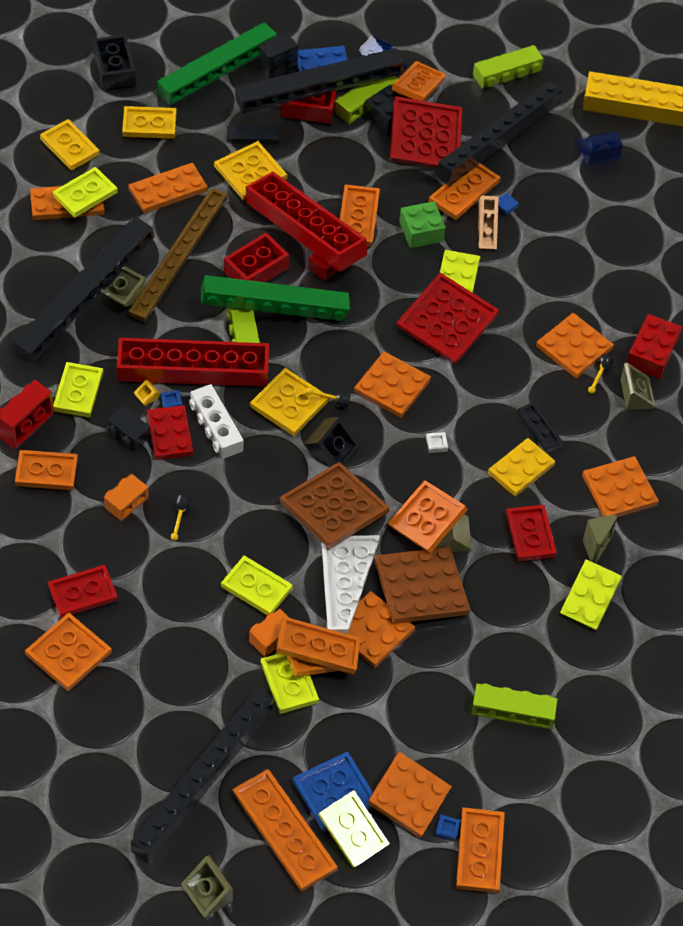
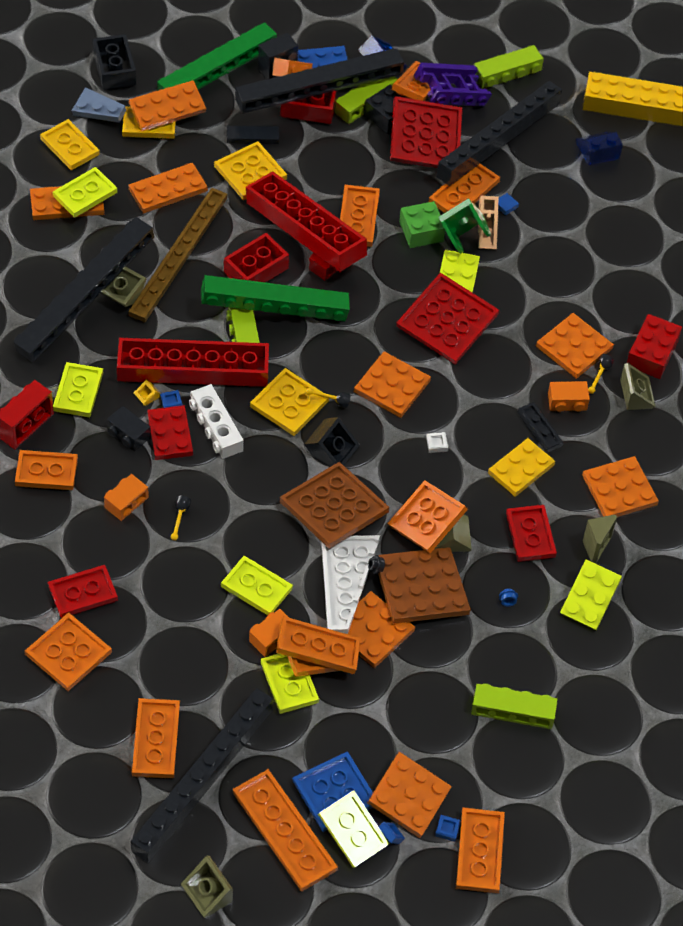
(98, 107): none -> sand blue wing
(156, 738): none -> orange plate
(167, 105): none -> orange plate
(284, 67): none -> orange brick
(376, 564): none -> black plate
(391, 832): none -> blue tile
(443, 75): none -> dark purple fence
(456, 226): none -> green hose
(508, 597): none -> blue plate
(568, 396): none -> orange brick

